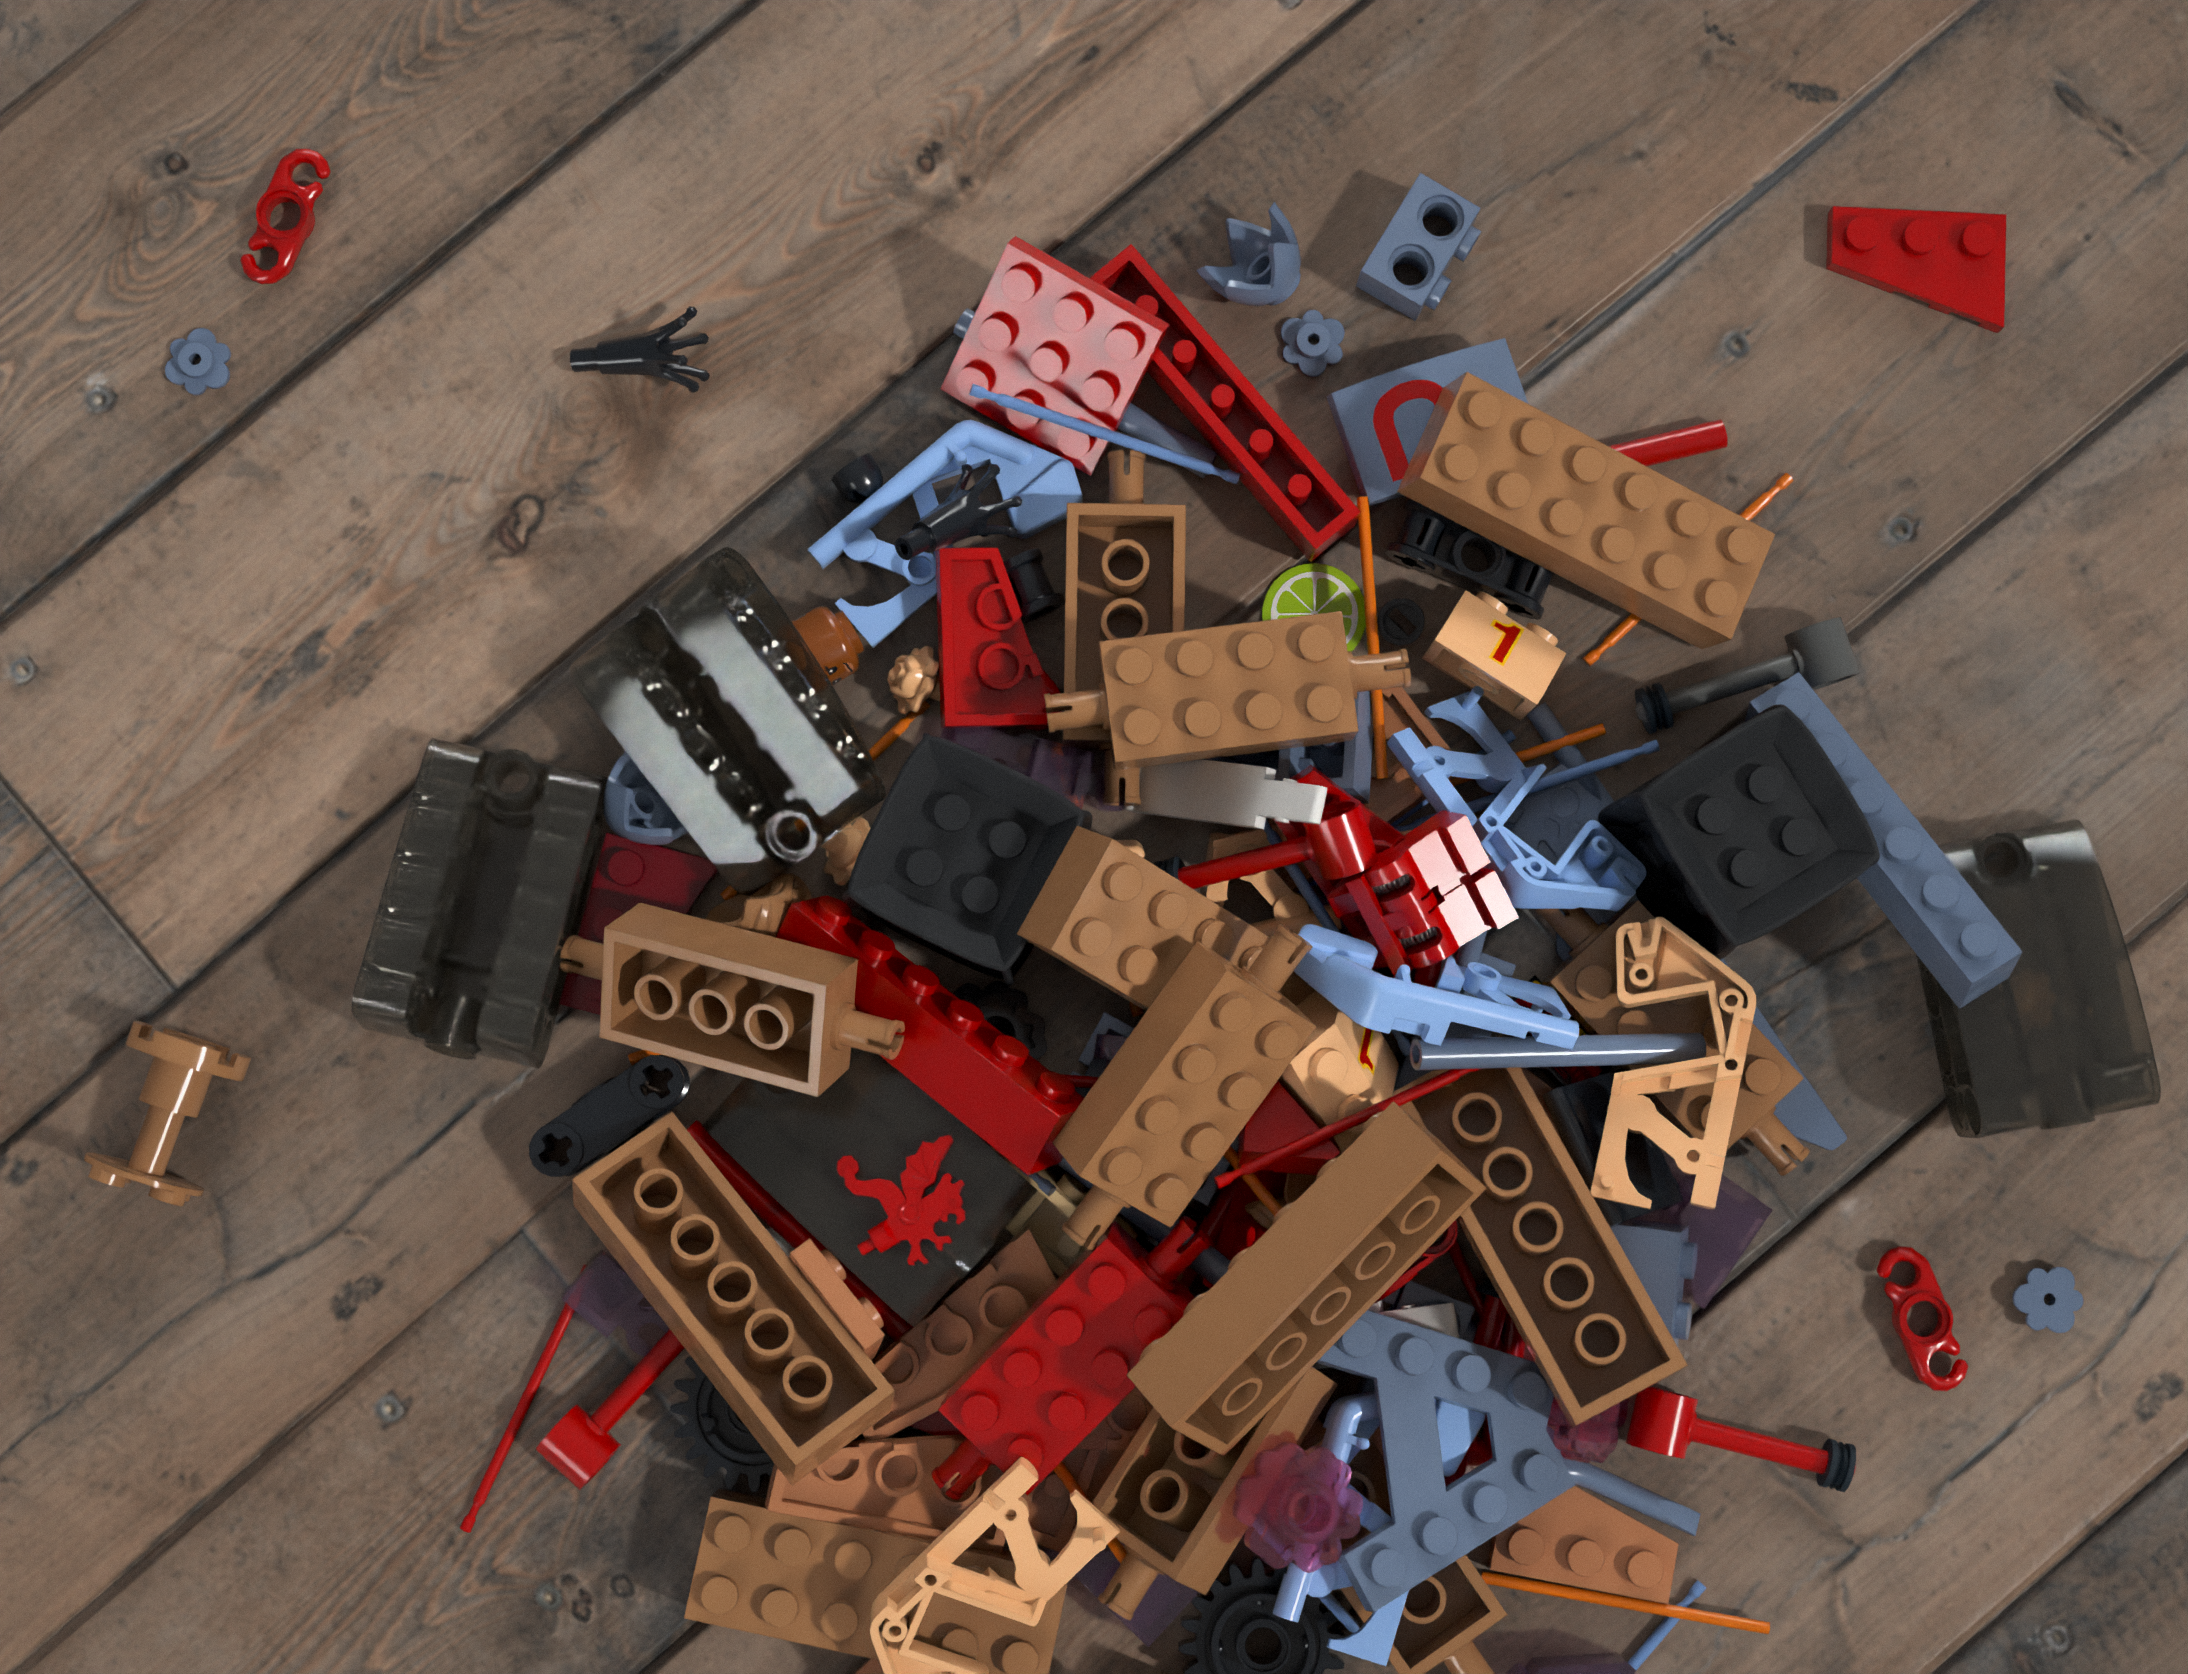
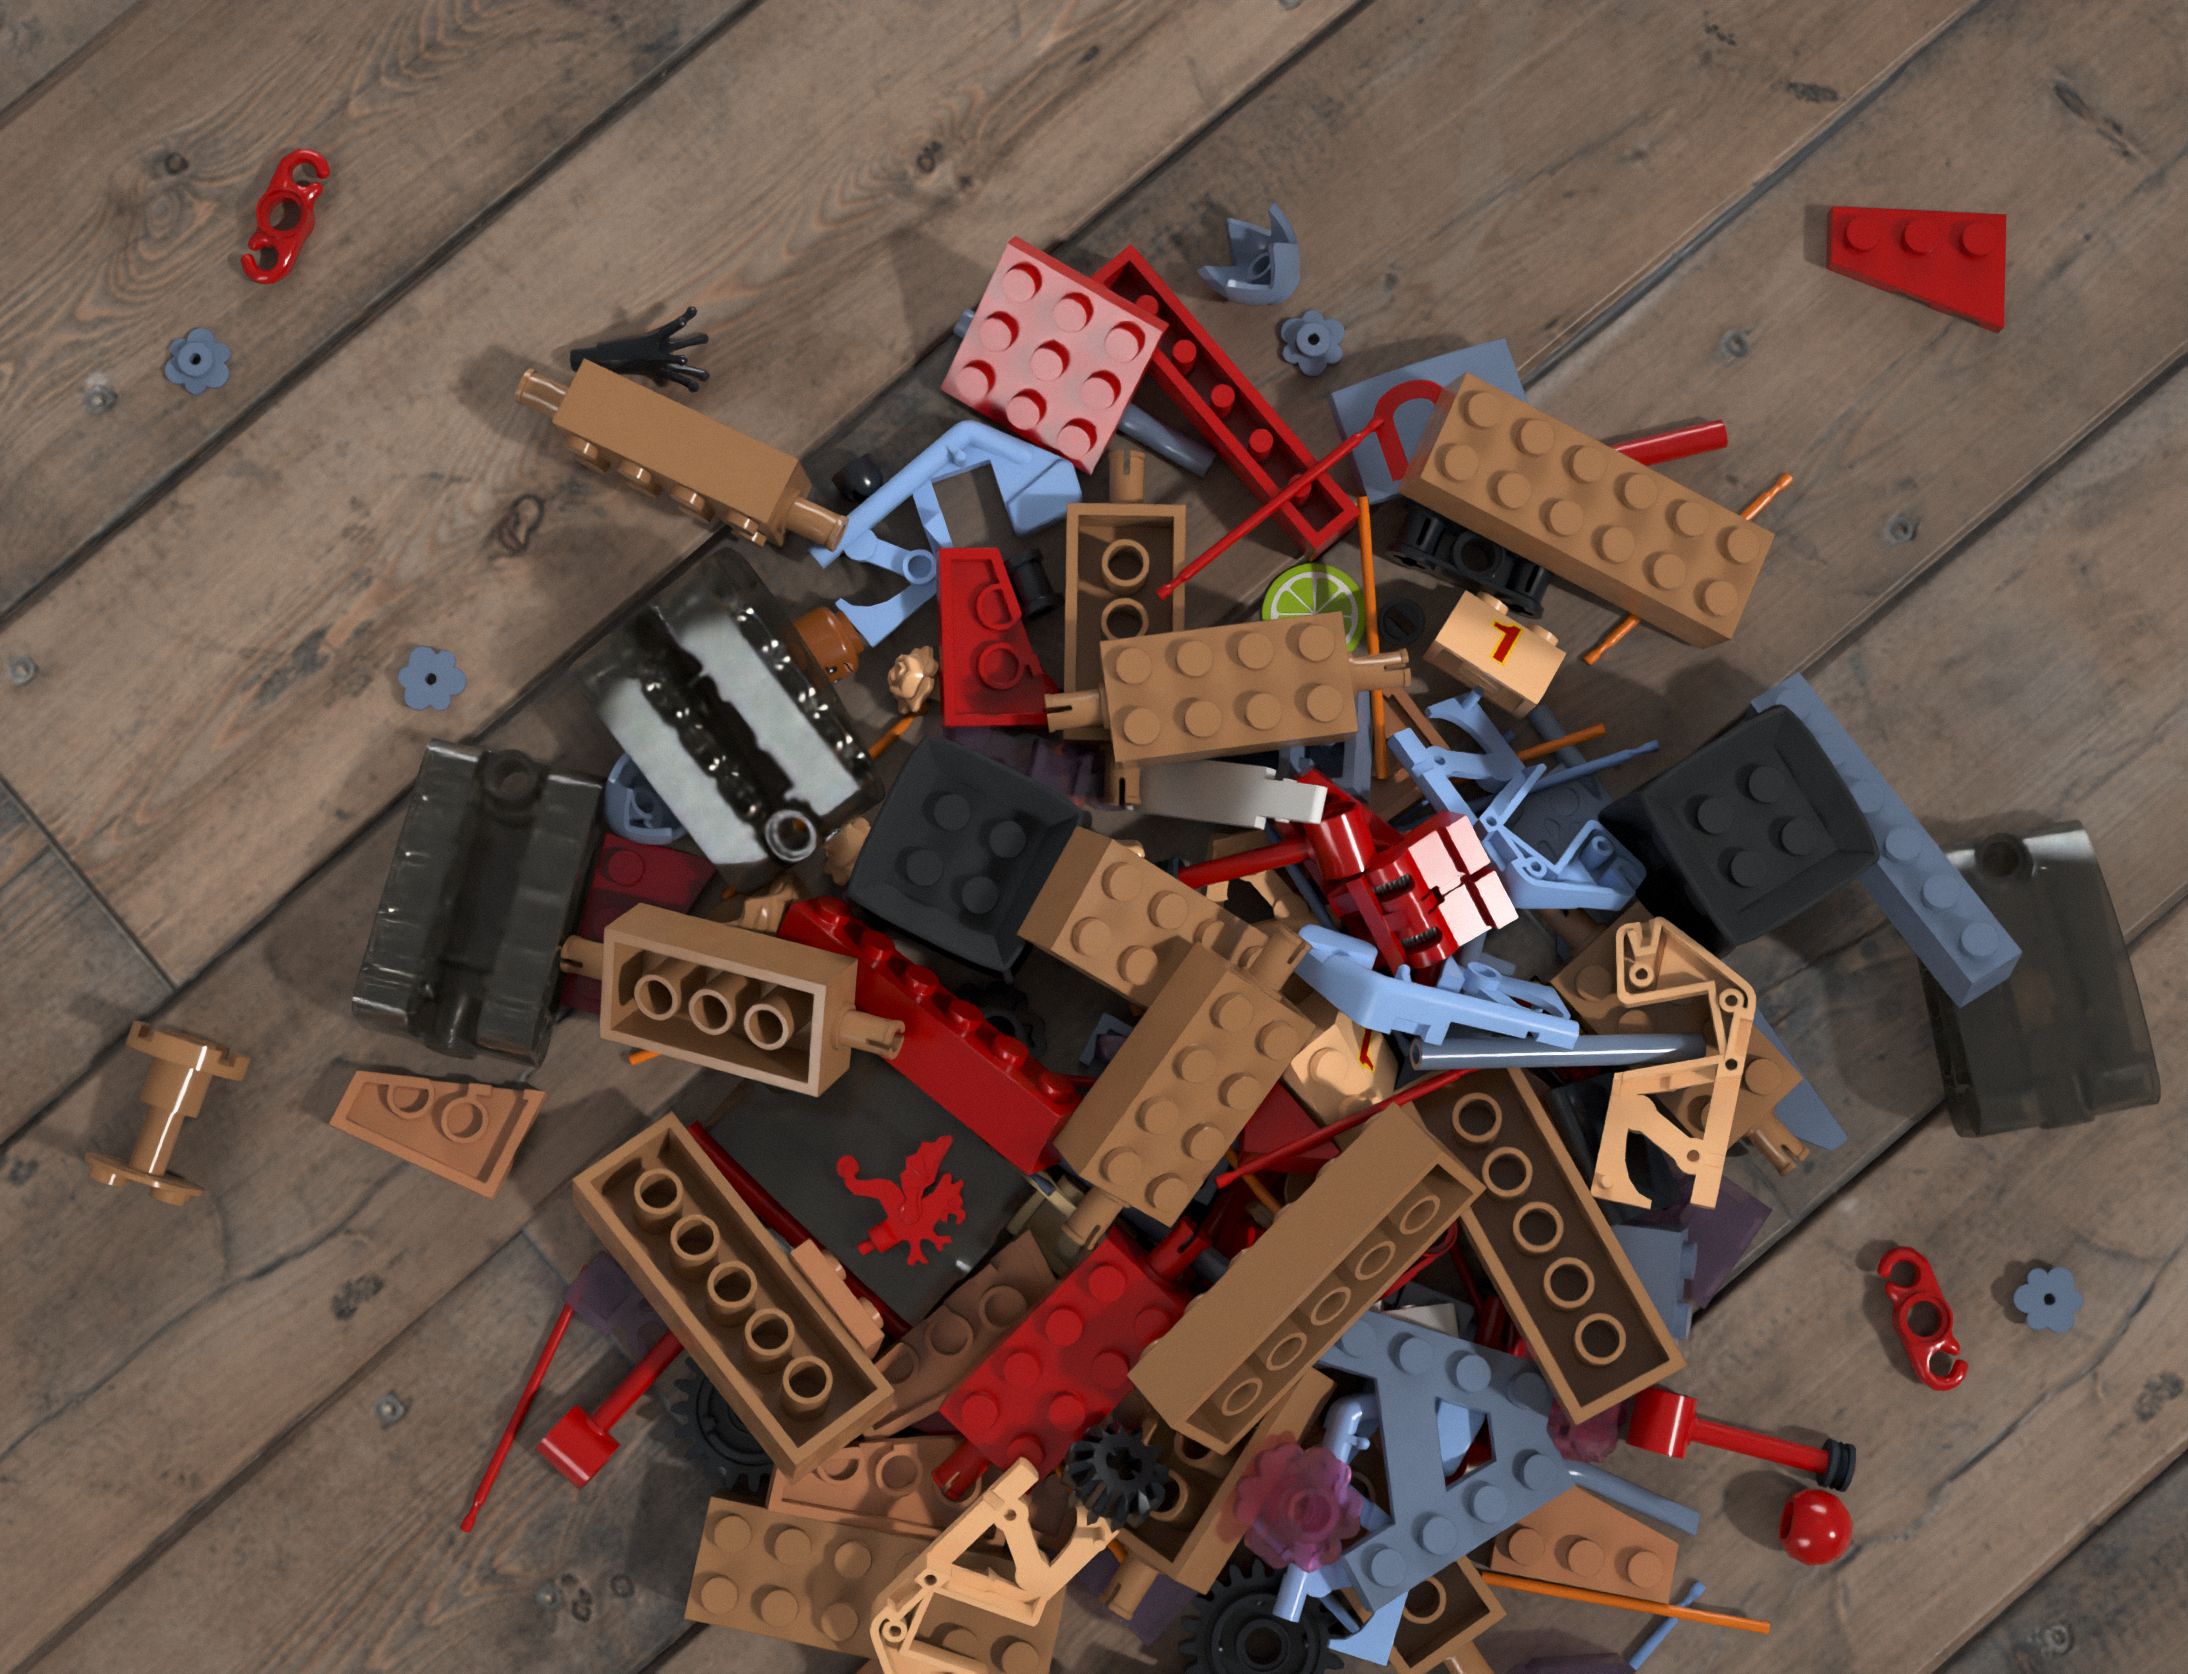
(415, 677): none -> sand blue plant
(445, 1128): none -> nougat wing
(609, 1116): black piece -> none
(683, 455): none -> medium nougat brick
(957, 518): black piece -> none
(1104, 433): medium blue piece -> none
(1114, 1476): none -> black gear
(1269, 508): none -> red piece
(1410, 243): sand blue brick -> none
(1815, 1527): none -> red piece
(1816, 652): dark grey piece -> none

